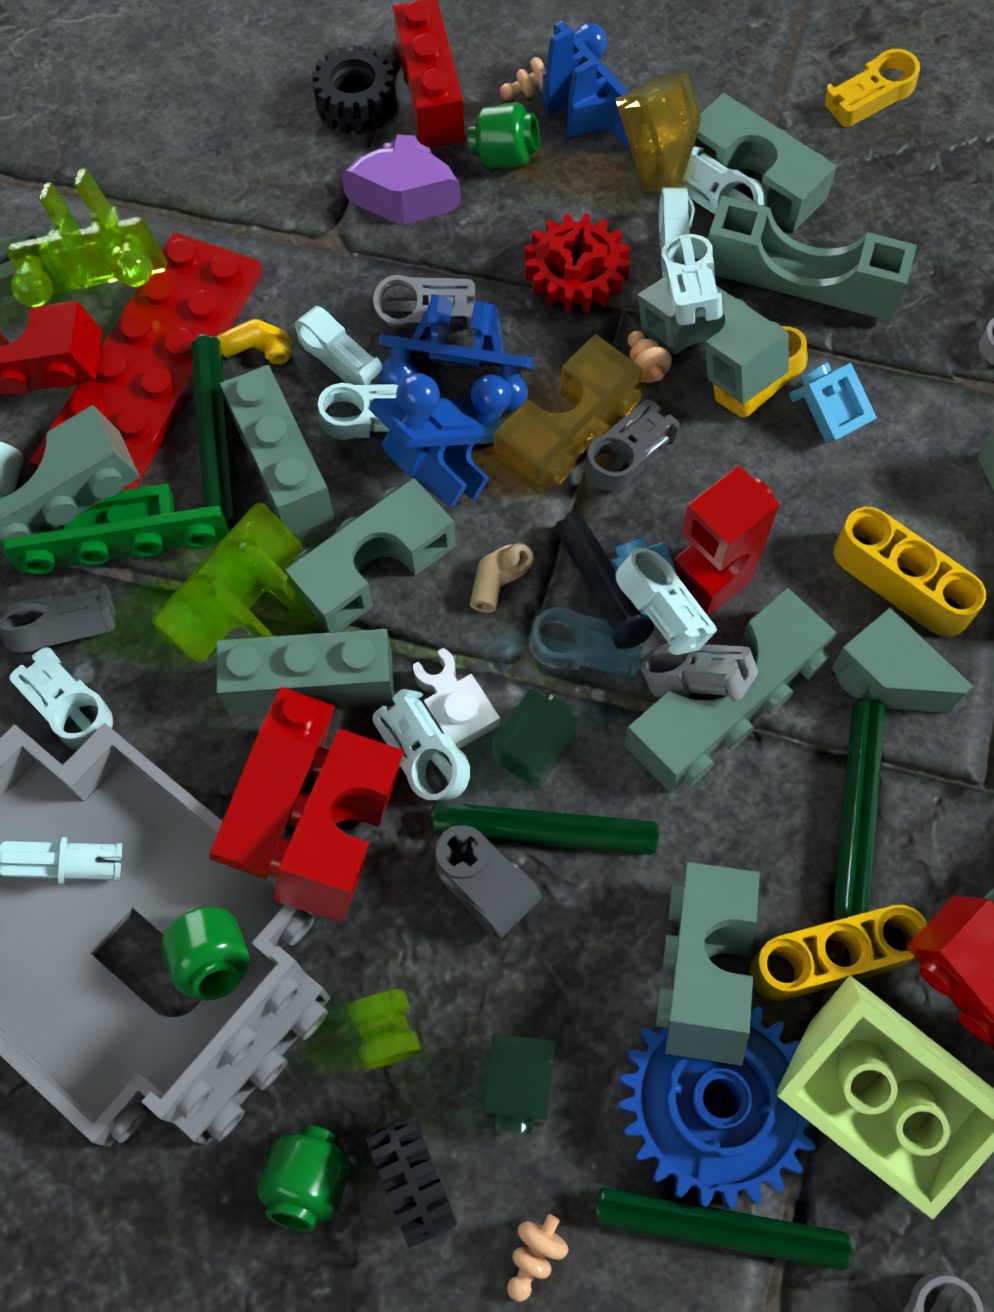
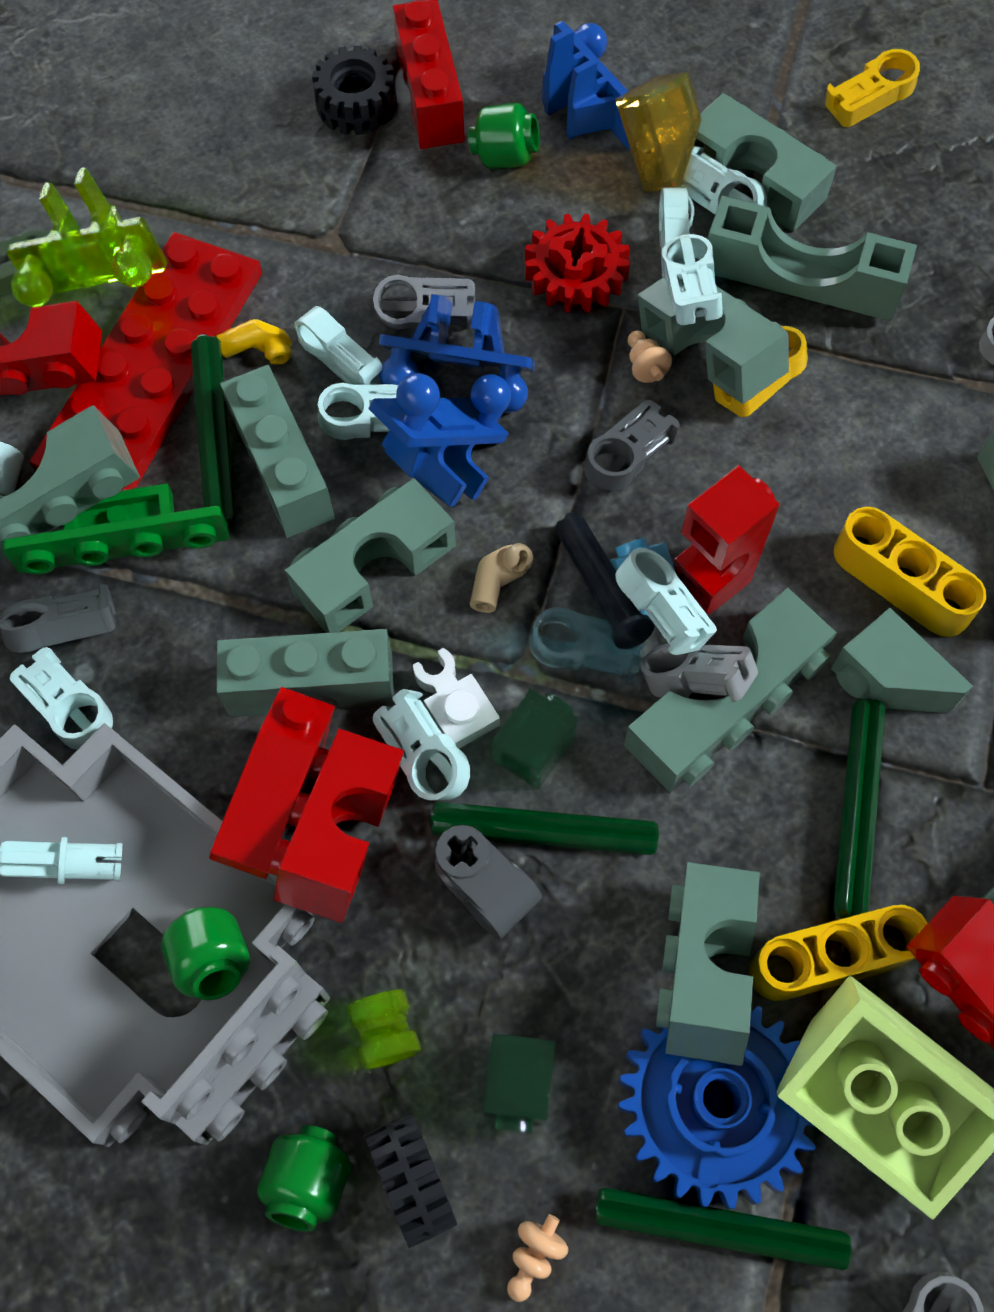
(228, 585): clear neon green piece -> none
(402, 182): medium lavender piece -> none
(526, 82): light nougat hair -> none
(545, 445): clear yellow arch -> none
(835, 400): medium azure bracket -> none

